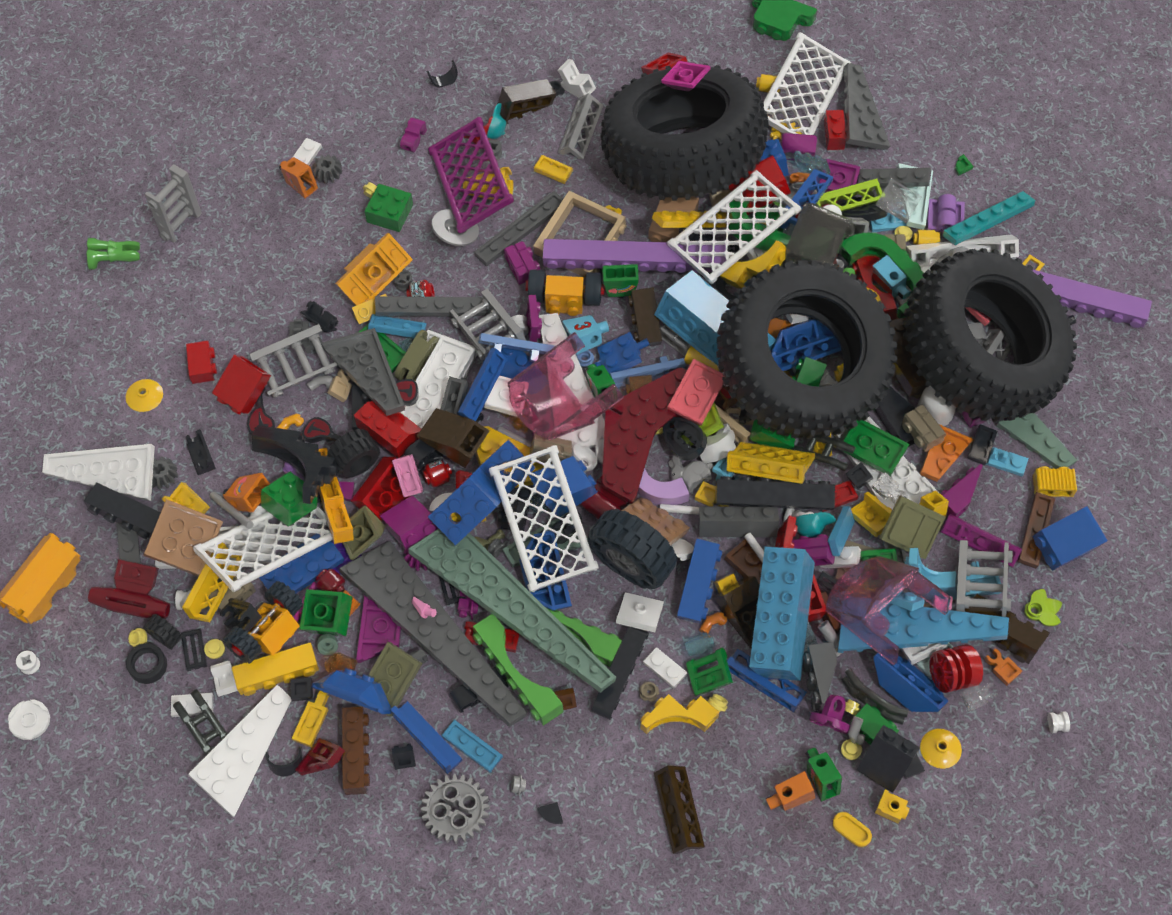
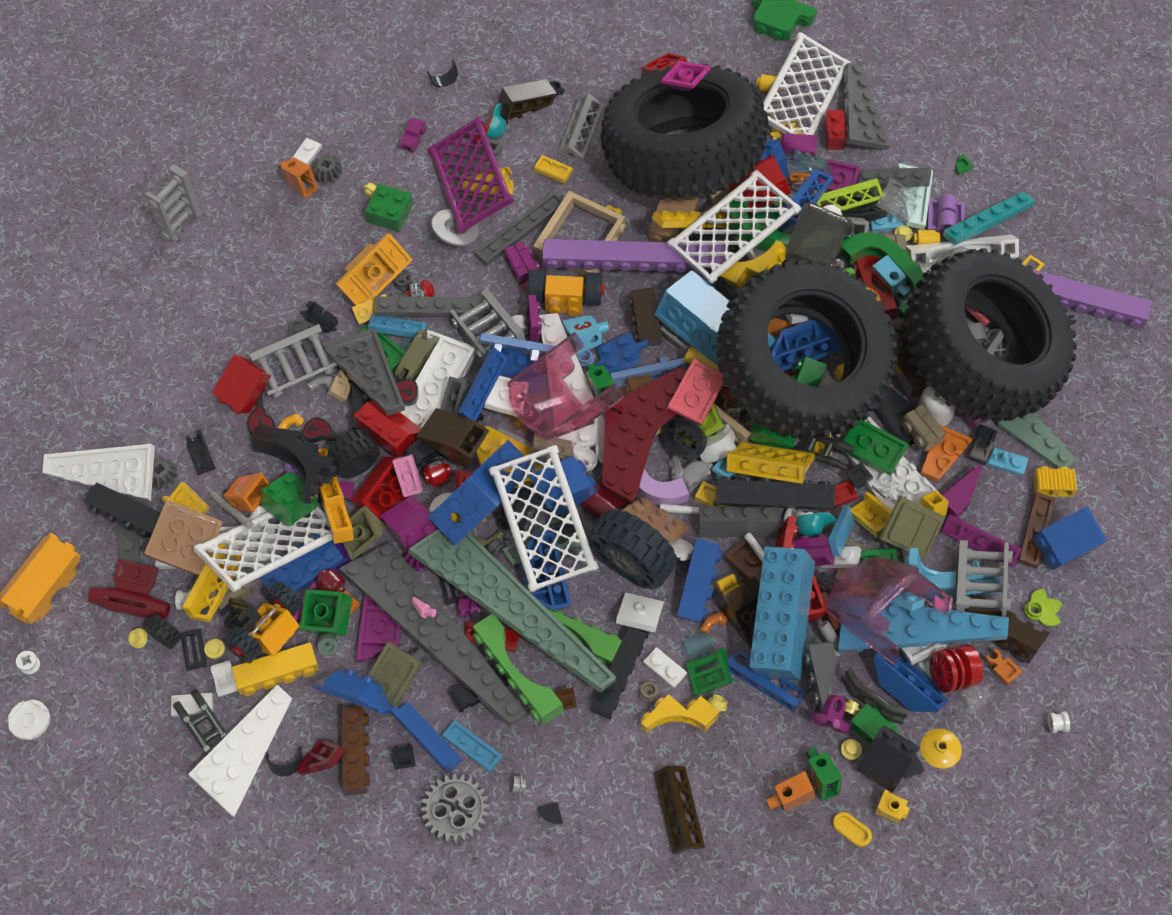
(116, 251): bright green piece -> none
(145, 401): yellow dish -> none
(153, 676): black tyre -> none
(200, 362): red brick -> none
(301, 689): black tile -> none
(311, 720): yellow plate -> none
(339, 662): clear orange plate -> none
(573, 81): white brick -> none
(620, 279): green torso -> none
(854, 729): light grey arm -> none

